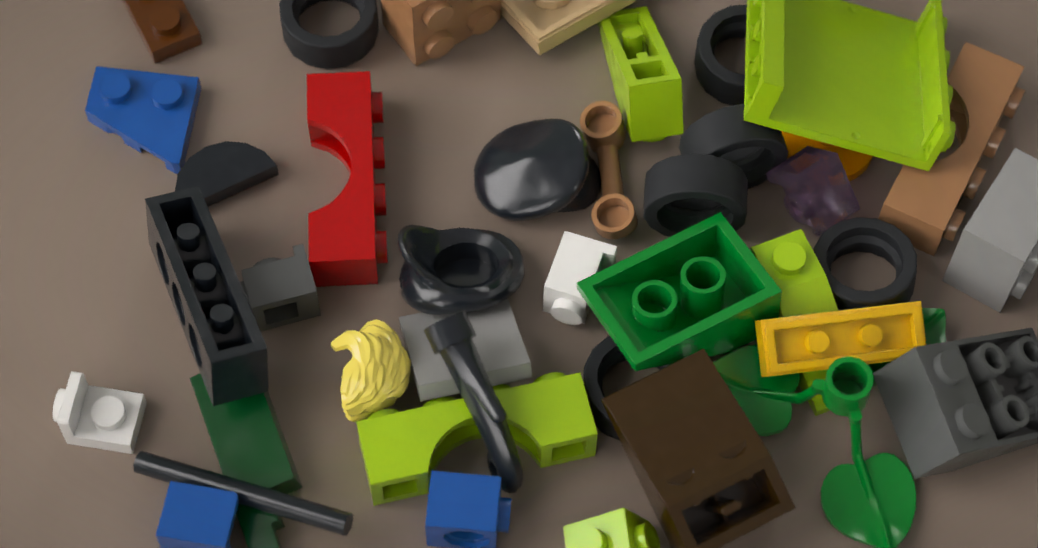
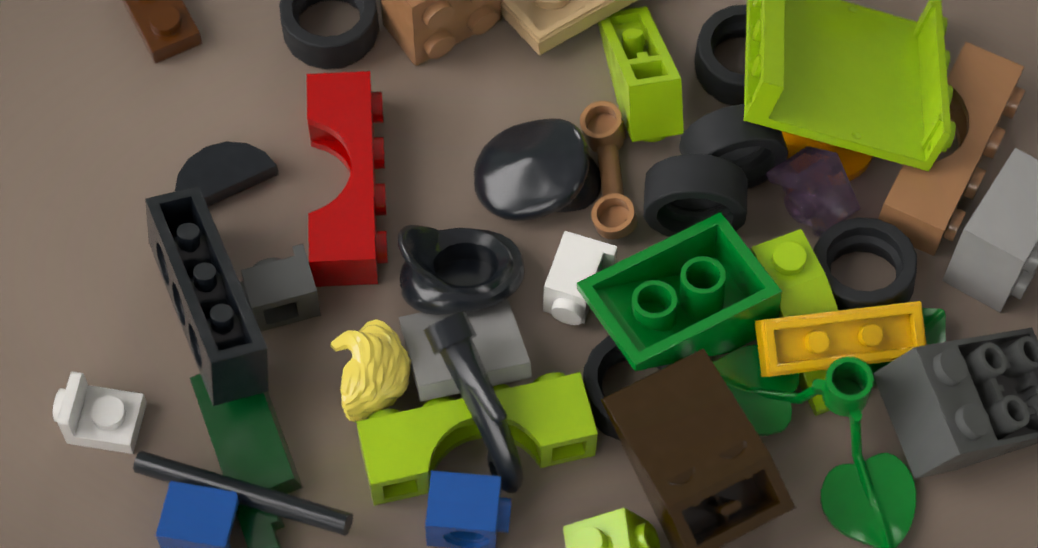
(146, 110): blue wing -> none

